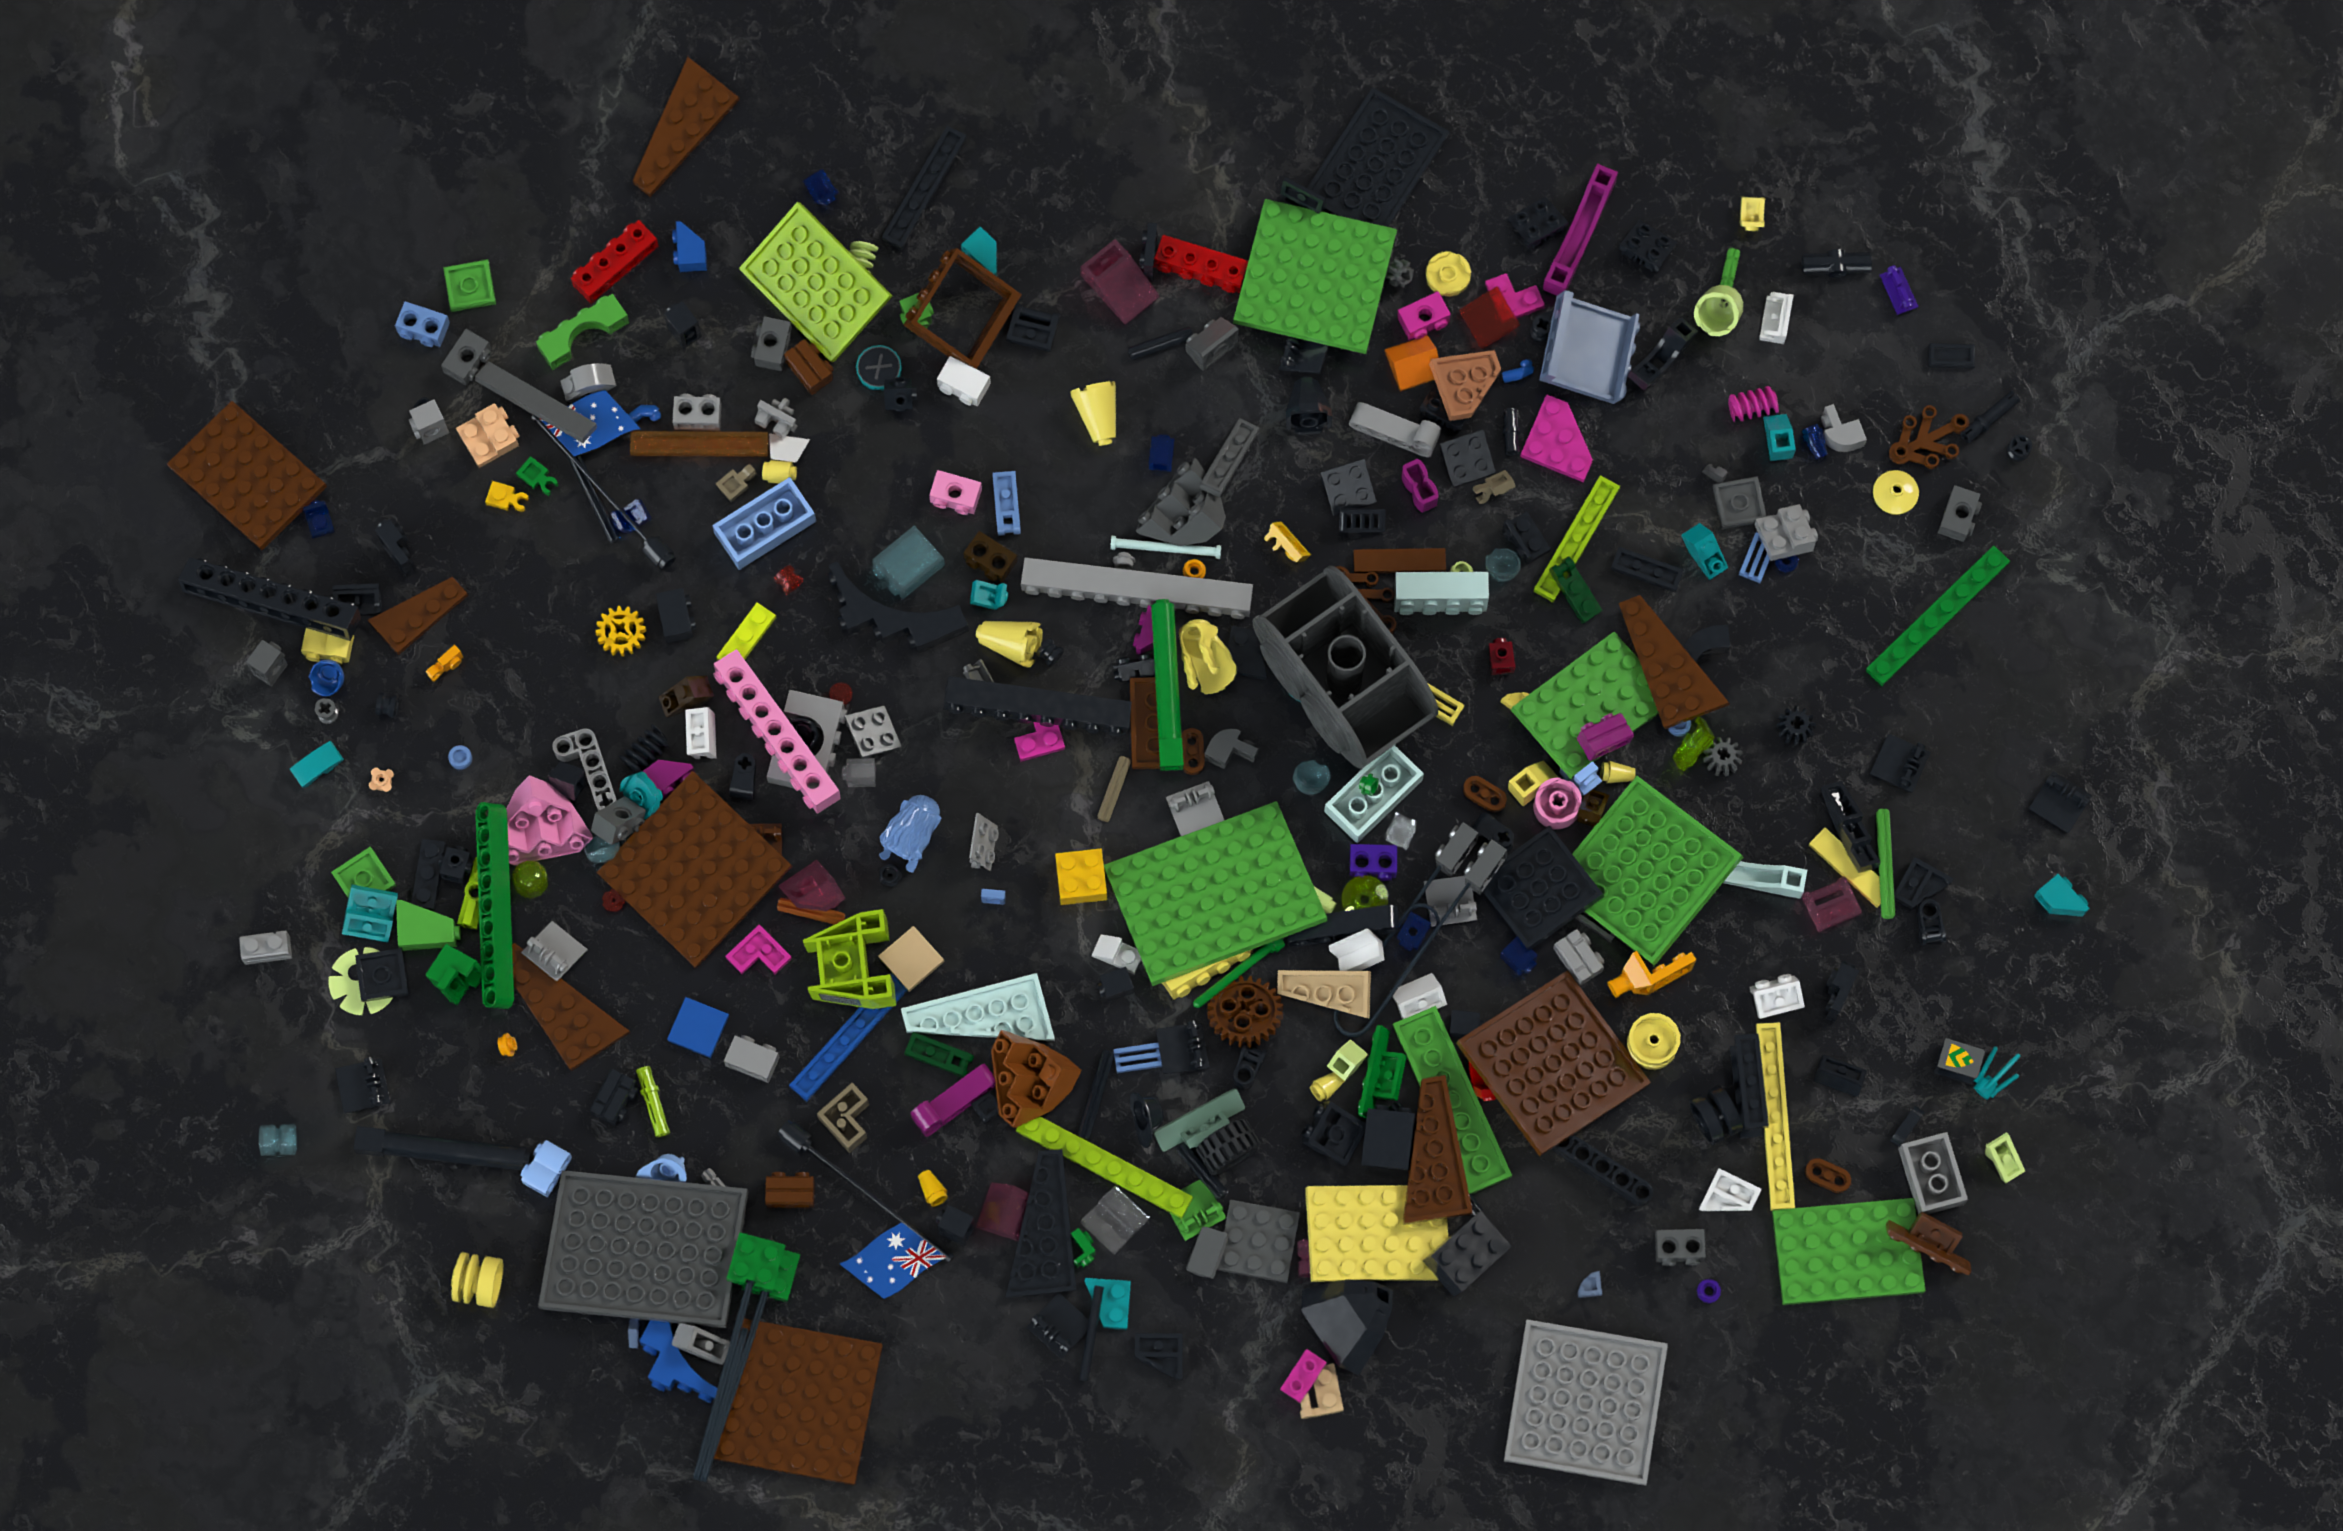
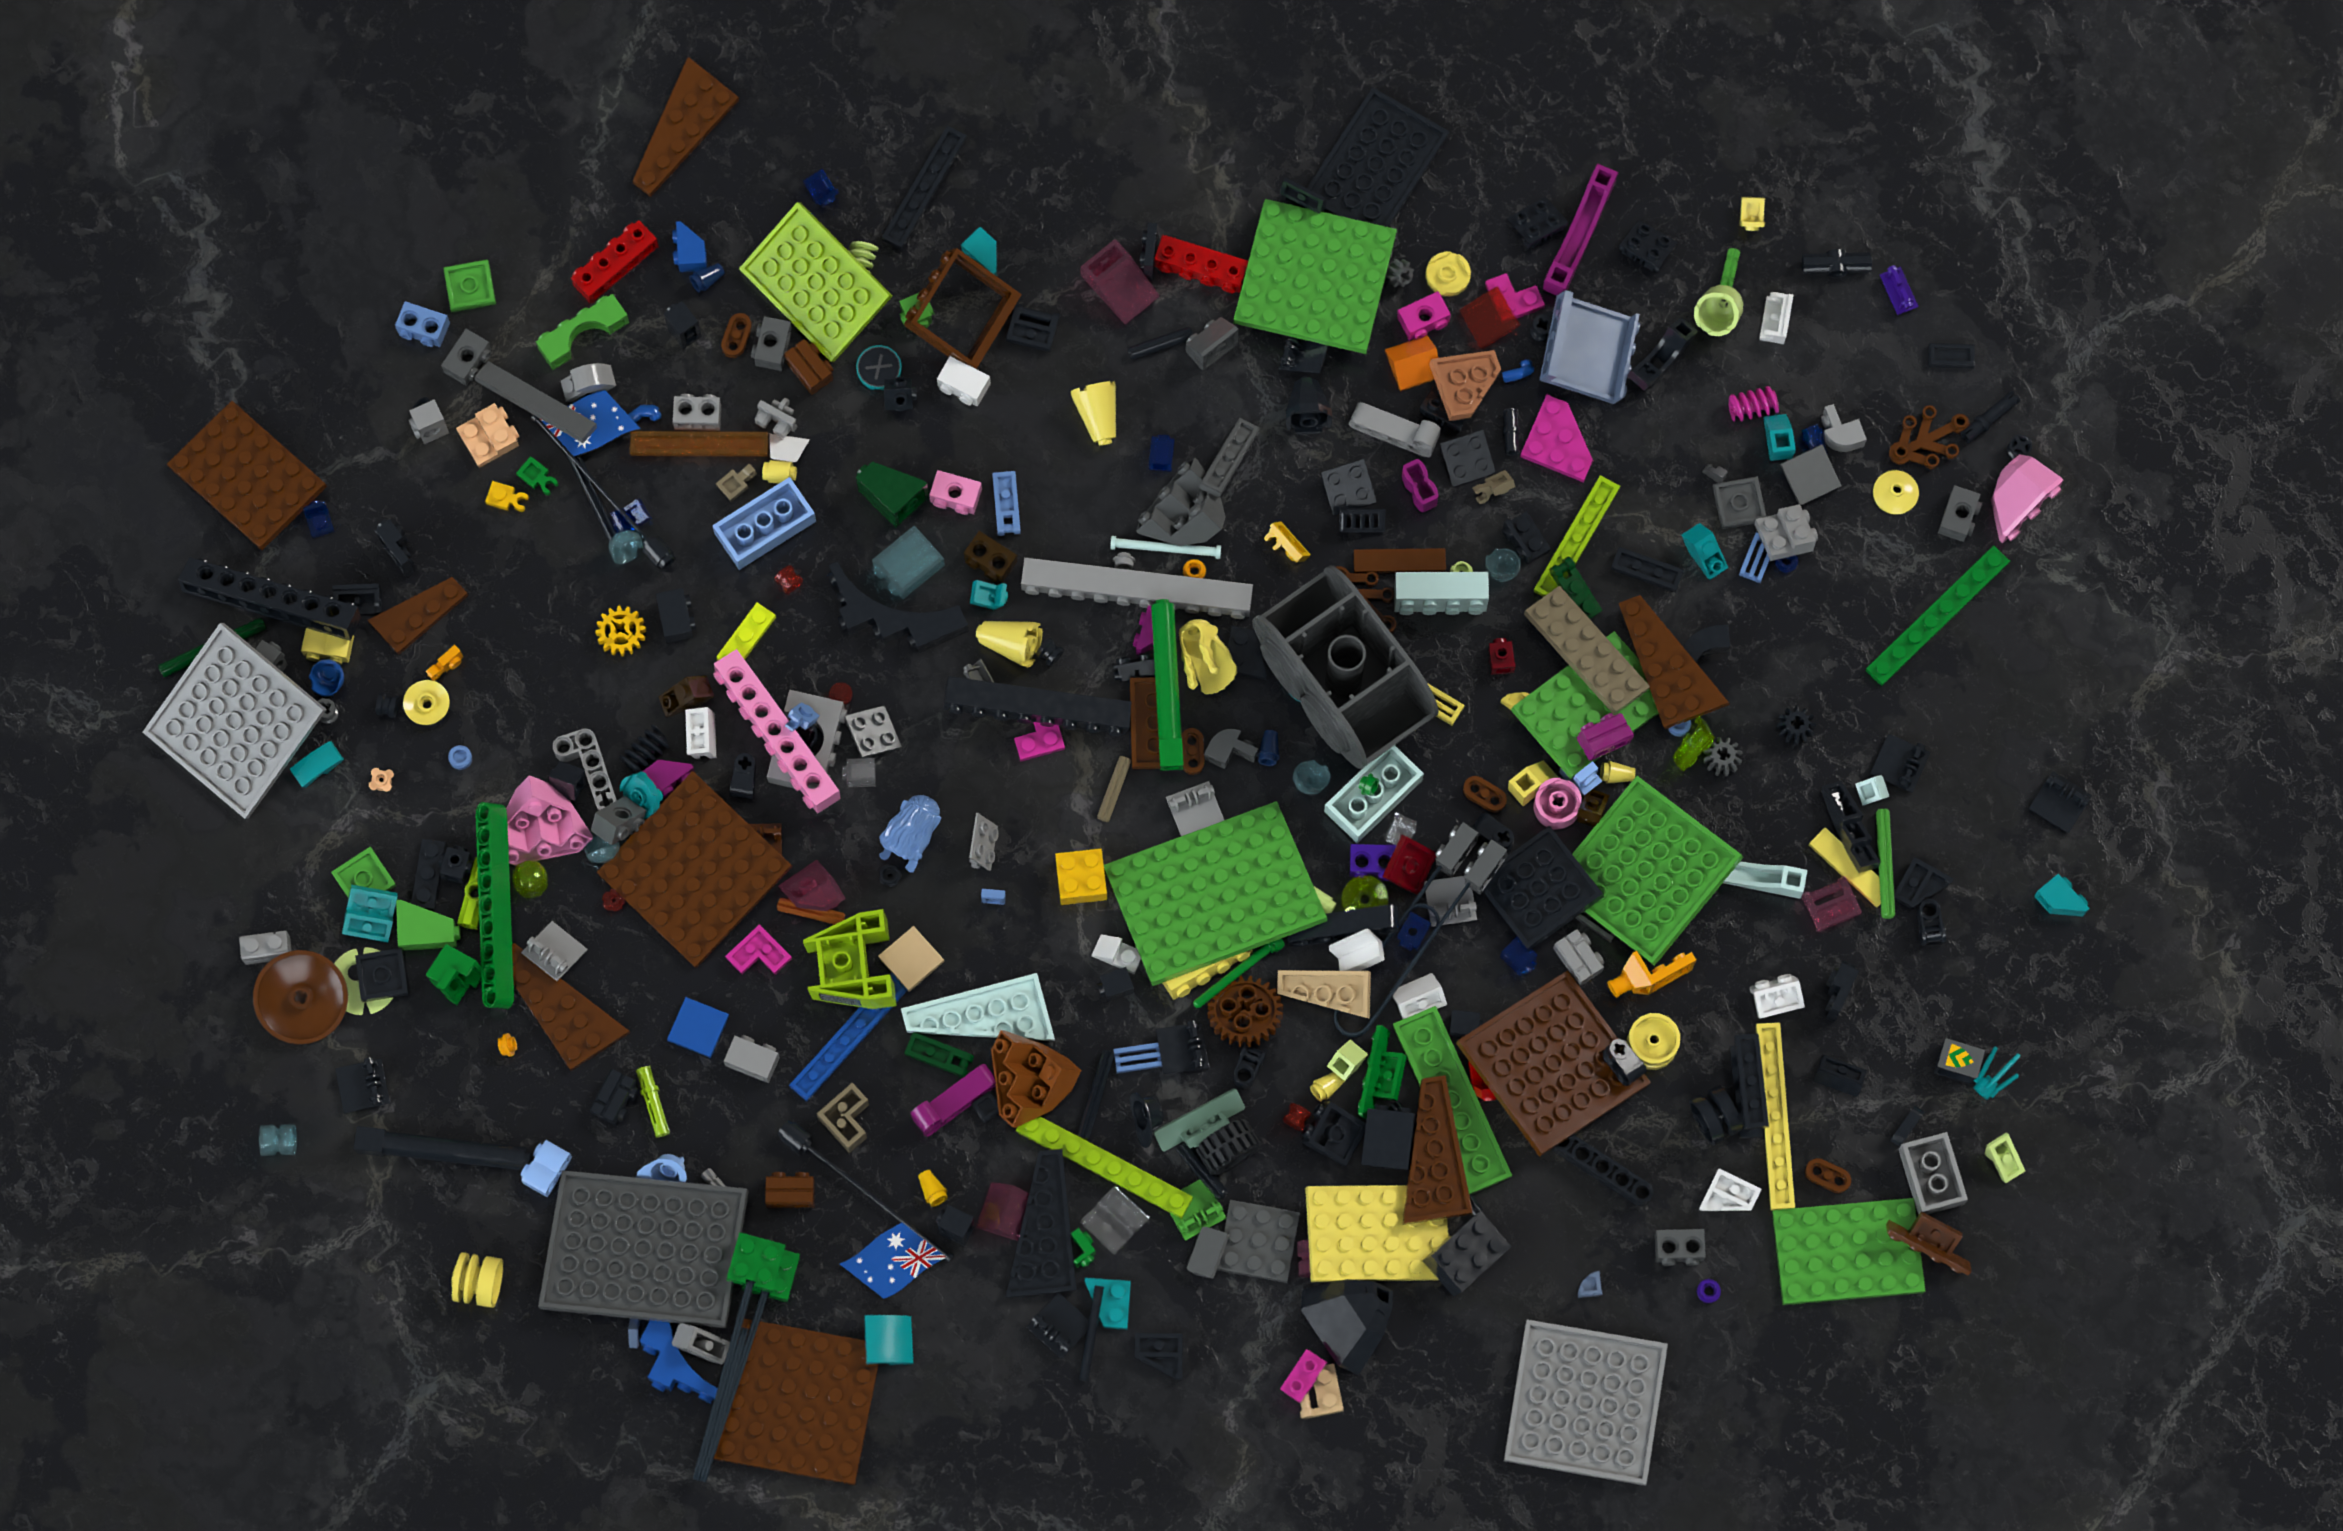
(185, 659): none -> dark green axle
(234, 720): none -> light grey plate
(300, 997): none -> reddish brown dish
(424, 692): none -> light yellow dish
(624, 546): none -> clear light blue hair
(705, 277): none -> dark blue cone
(735, 336): none -> reddish brown plate
(802, 716): none -> medium blue plate
(888, 1339): none -> teal slope
(891, 491): none -> dark green slope
(1269, 749): none -> dark blue cone
(1296, 1116): none -> clear red wheel
(1409, 865): none -> dark red tile
(1586, 650): none -> dark tan plate
(1625, 1063): none -> black piece
(1810, 475): none -> dark grey tile
(1872, 790): none -> light aqua slope
(2020, 494): none -> bright pink brick

